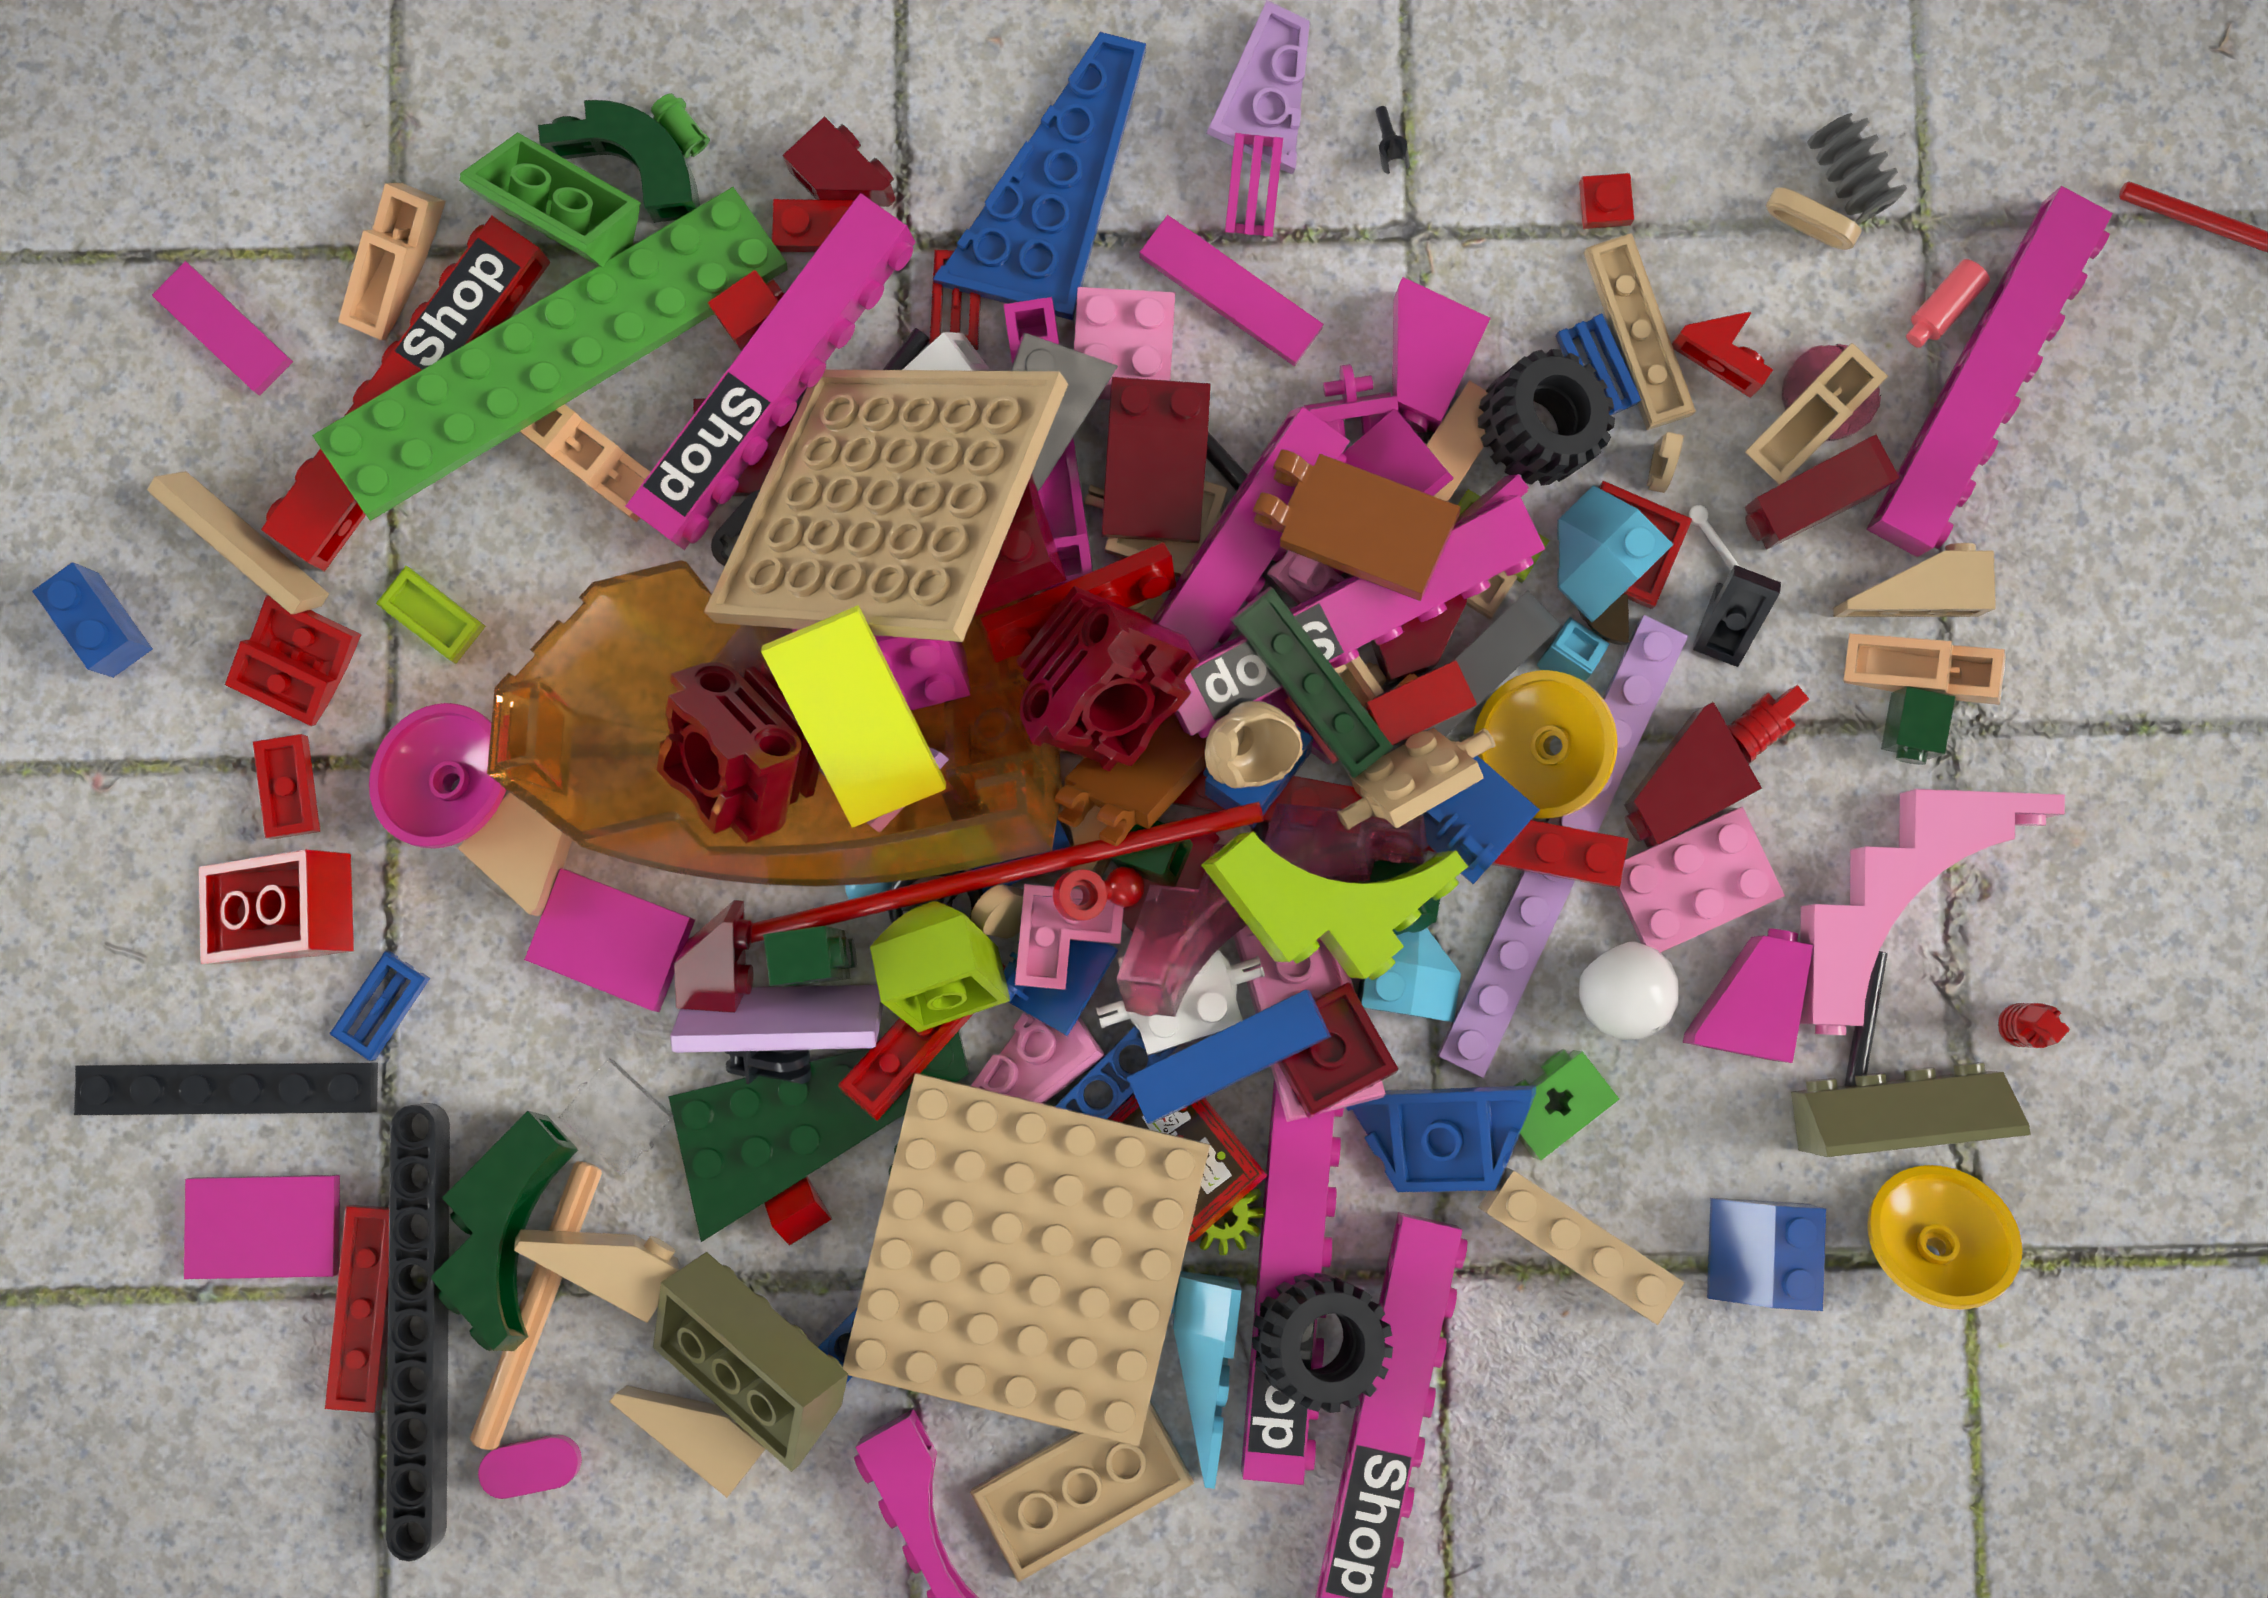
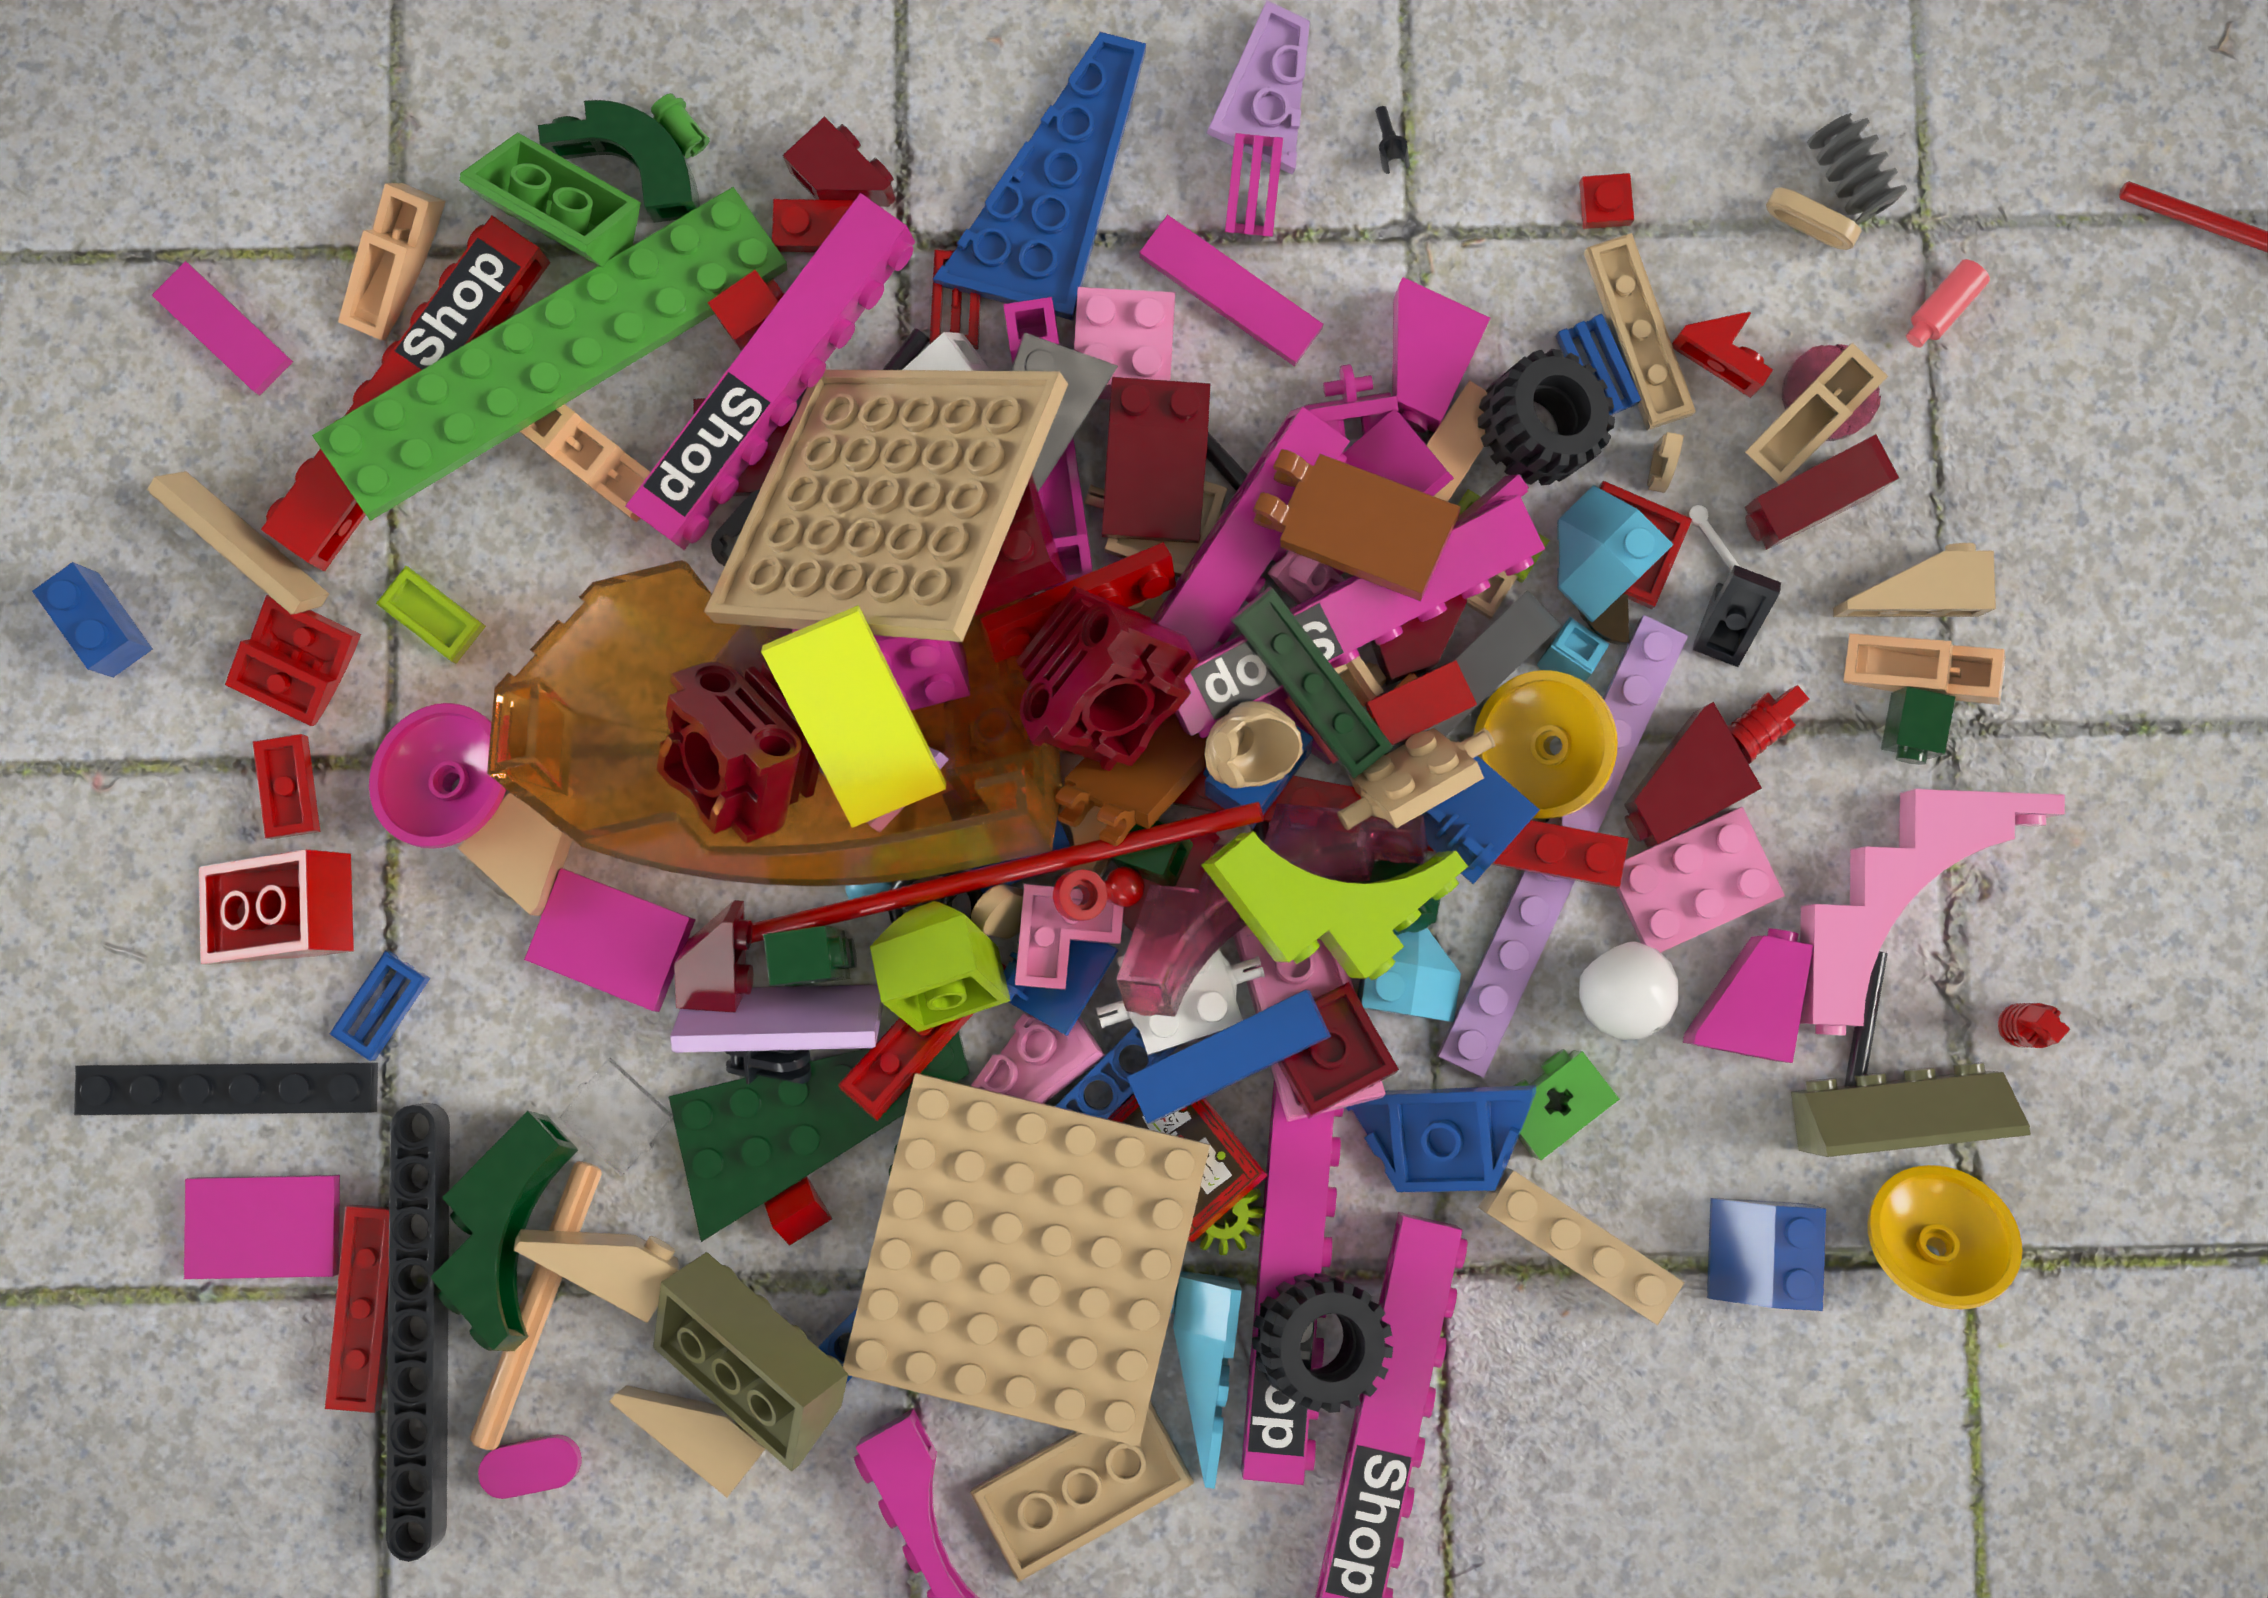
(1990, 372): dark pink brick -> none

